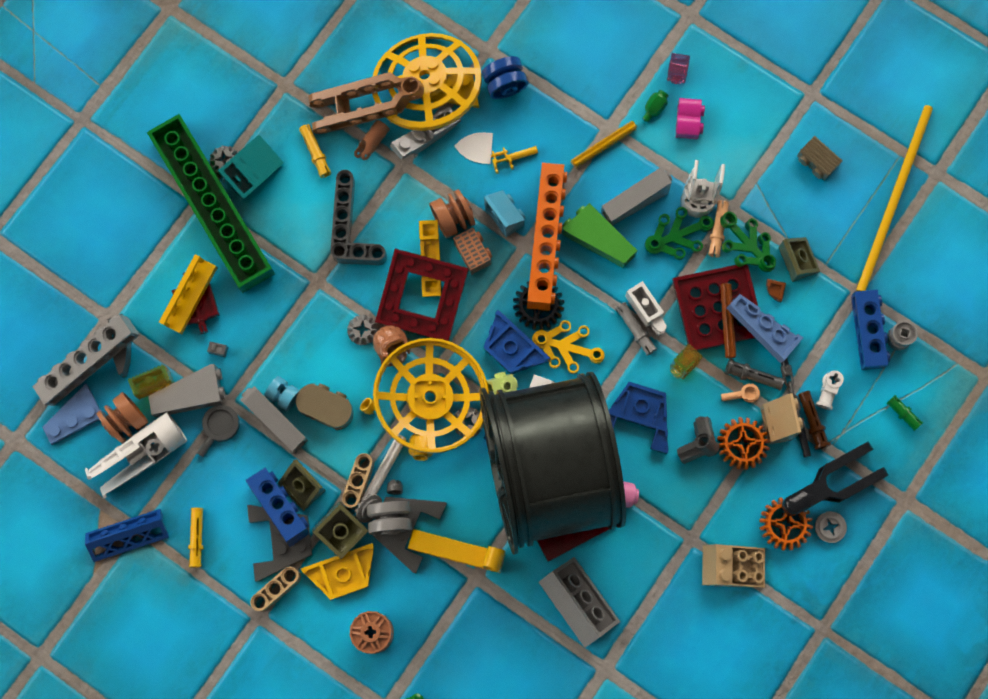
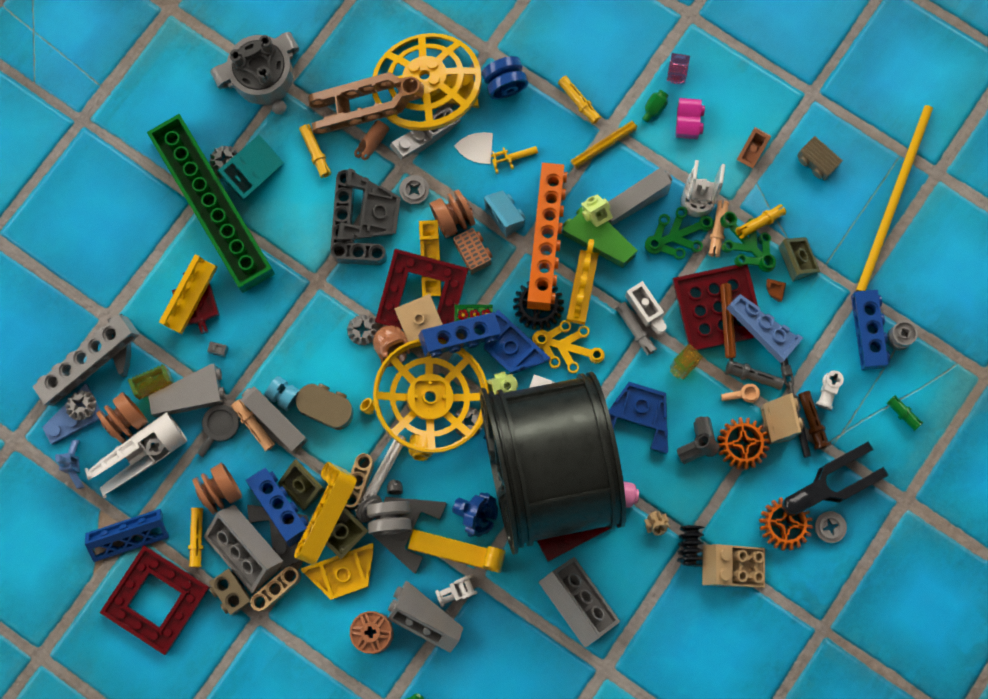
(70, 464): none -> medium blue piece
(81, 413): none -> light grey gear
(118, 608): none -> dark red plate
(217, 488): none -> nougat wheel
(234, 589): none -> dark tan brick
(242, 548): none -> light grey slope
(252, 424): none -> light nougat pin
(259, 69): none -> piece
(327, 512): none -> yellow beam
(378, 210): none -> dark grey wing
(414, 181): none -> light grey gear
(418, 316): none -> tan plate
(423, 617): none -> light grey slope
(458, 591): none -> white connector
(466, 311): none -> tile
(476, 512): none -> blue piece
(486, 323): none -> blue brick
(582, 285): none -> yellow fence
(584, 105): none -> yellow pin
(596, 210): none -> yellowish green brick
(657, 523): none -> tan gear
(690, 545): none -> black piece
(754, 147): none -> nougat slope
(766, 218): none -> yellow pin

